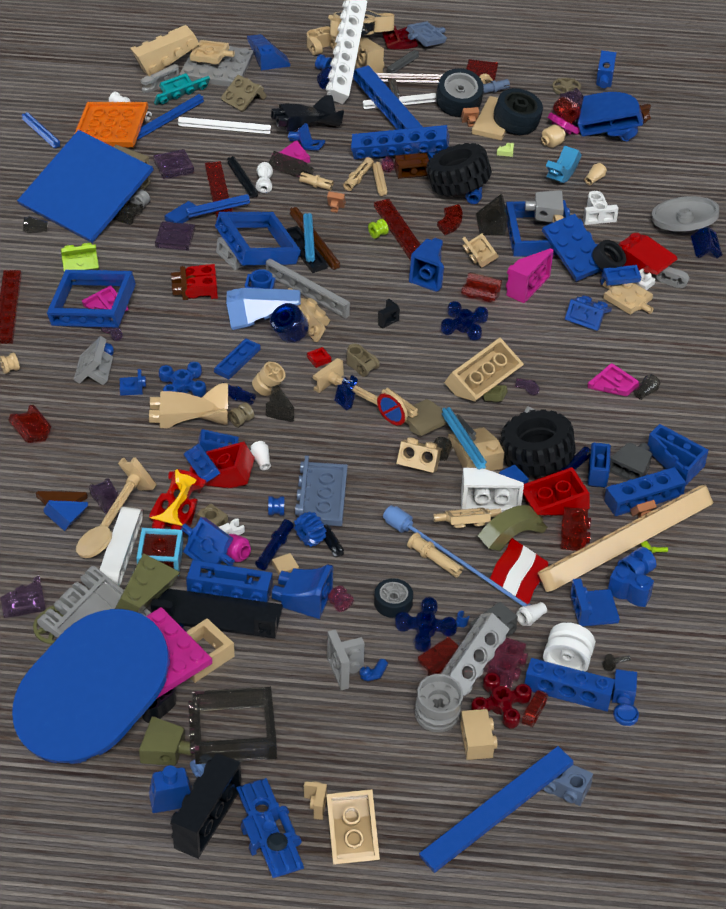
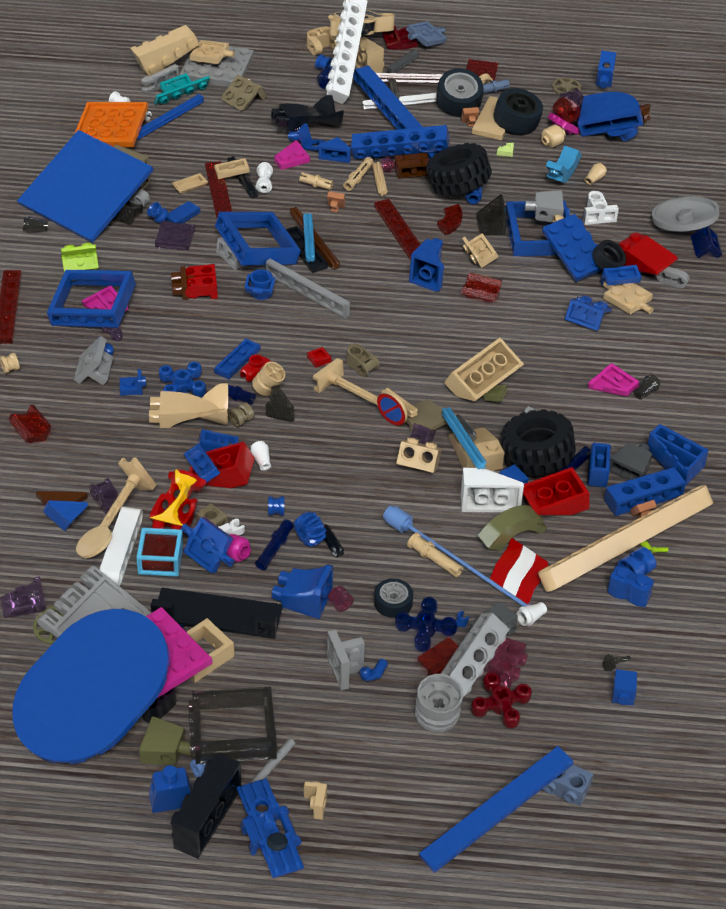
(41, 130): axle -> none
(146, 583): olive wedge -> none
(157, 212): none -> blue wheel
(173, 164): clear purple plate -> none
(190, 183): none -> tan tile
(217, 205): blue axle -> none
(224, 125): white axle -> none
(229, 581): blue brick -> none
(231, 168): none -> tan tile
(251, 304): medium blue wedge -> none
(254, 366): none -> red piece
(266, 53): blue wedge -> none
(272, 763): none -> light grey bar
(284, 563): tan tile -> none
(289, 165): clear smoke hinge -> none
(289, 322): clear blue head -> none
(316, 317): tan bracket -> none
(322, 491): sand blue bracket -> none
(335, 151): none -> blue slope
(344, 393): clear blue plate -> none
(352, 827): tan slope -> none
(378, 228): lime wheel -> none
(389, 314): black bracket -> none
(426, 433): none -> clear purple brick
(446, 446): clear smoke wheel -> none
(461, 517): tan plate -> none
(464, 320): clear blue gear -> none
(477, 734): tan brick -> none
(528, 275): dark pink slope -> none
(530, 386): clear purple arm -> none
(535, 708): clear red beam -> none
(570, 646): white wheel -> none
(570, 684): blue brick -> none
(574, 529): clear red brick -> none
(593, 606): blue bracket -> none
(626, 714): blue piece -> none
(646, 281): white tile -> none

